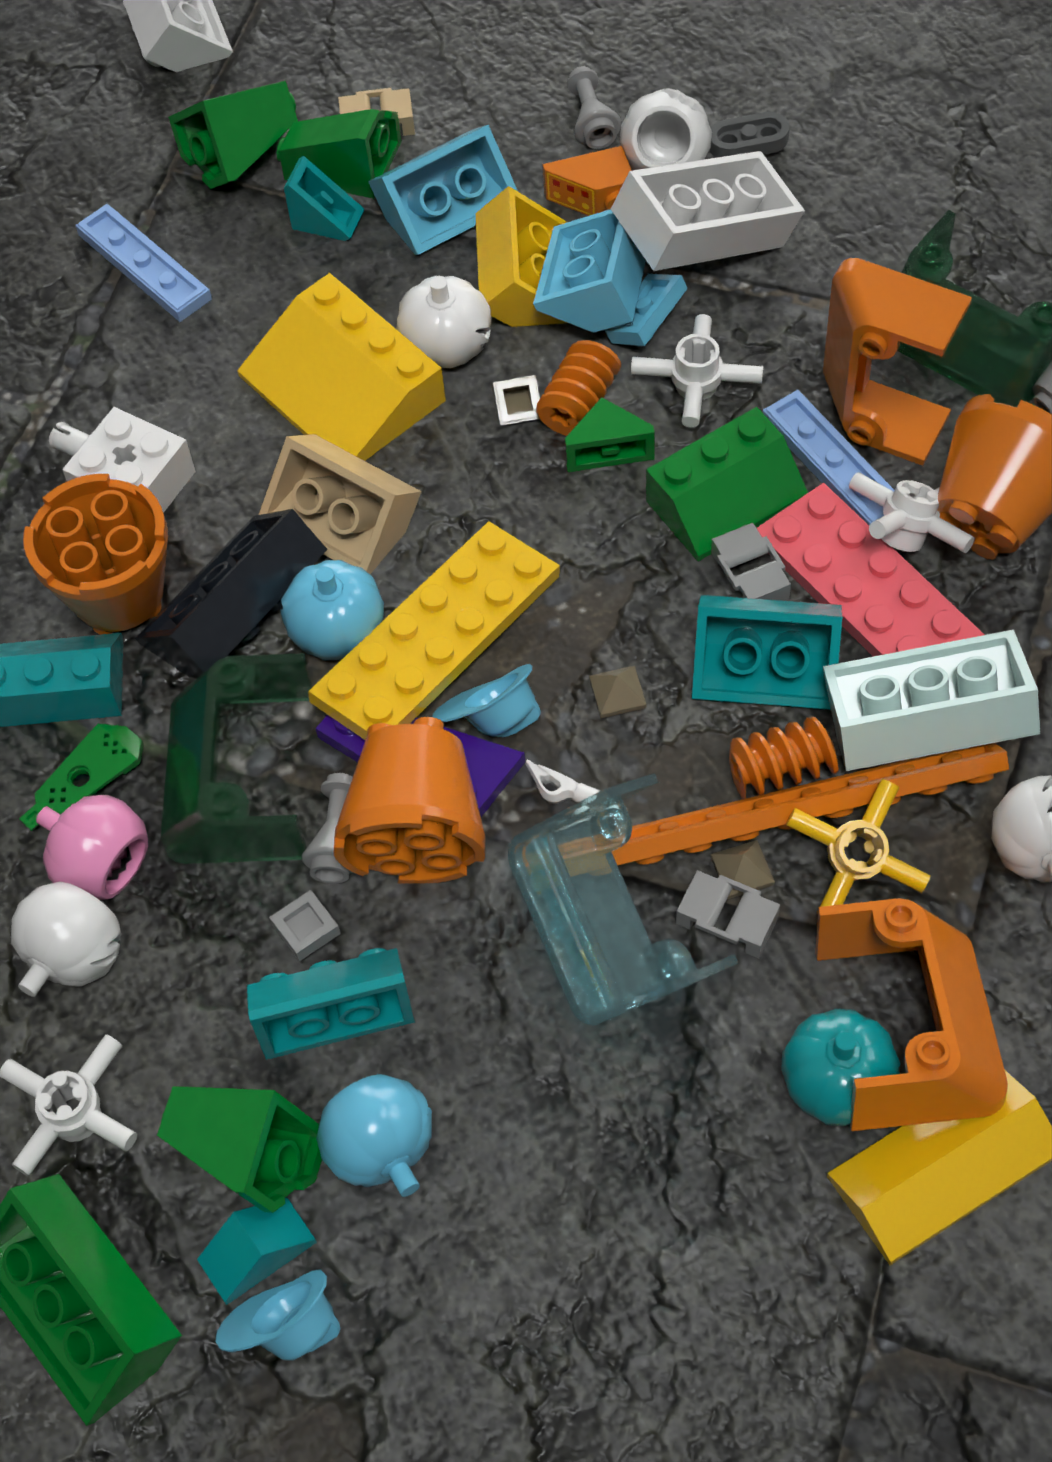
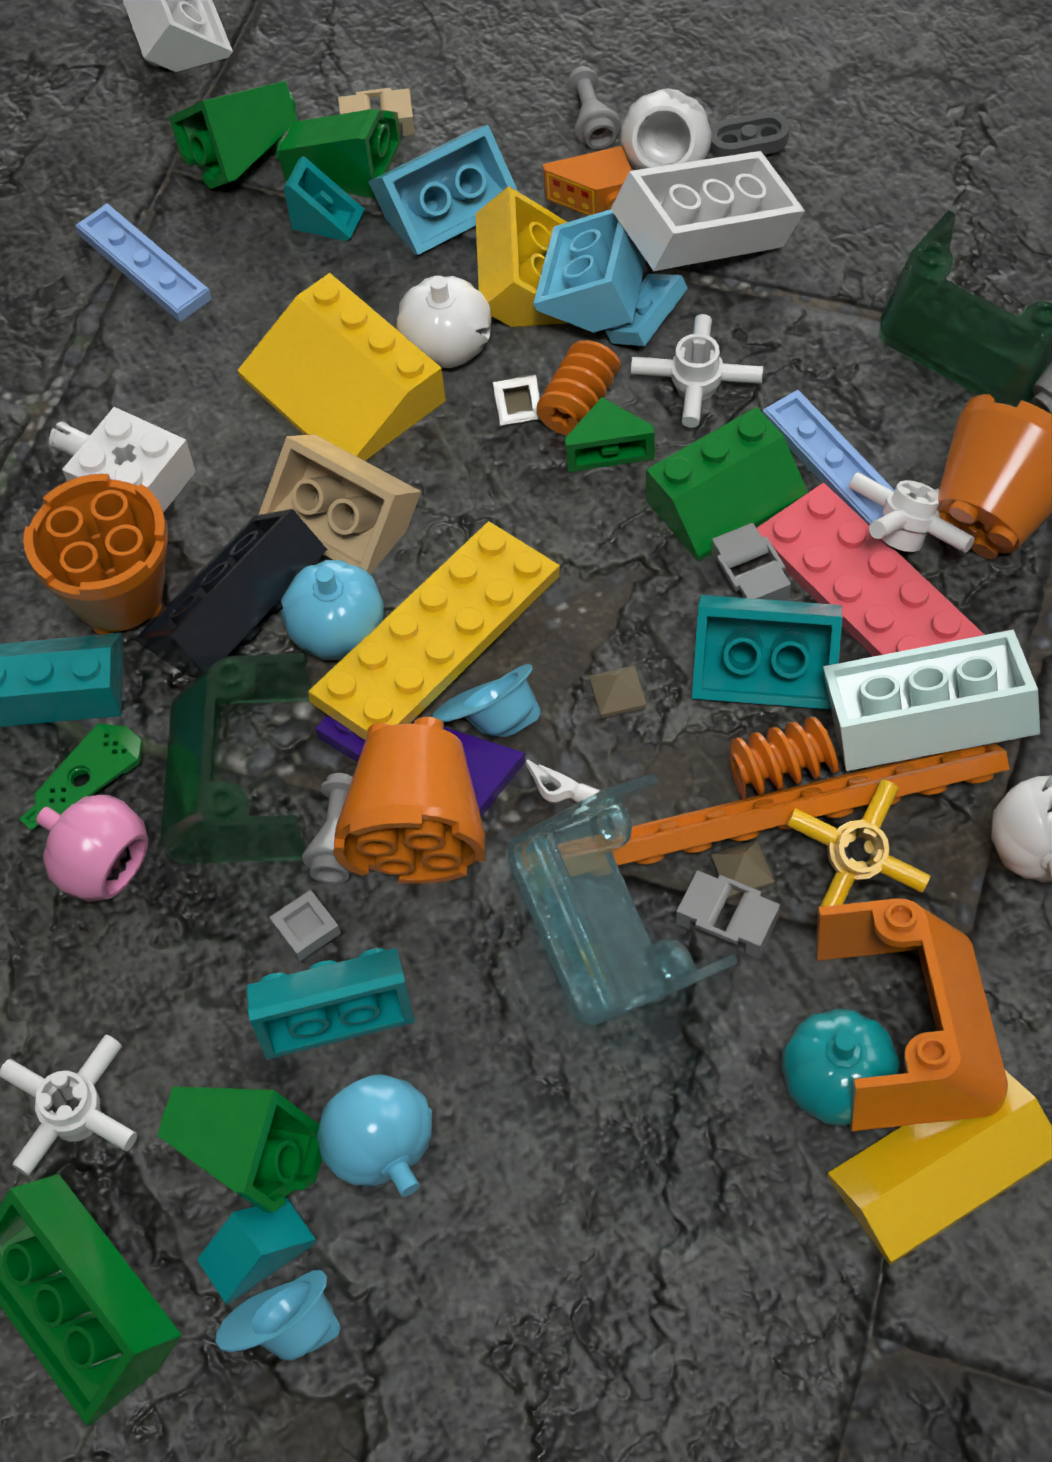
(64, 937): white piece -> none
(867, 321): orange windscreen -> none

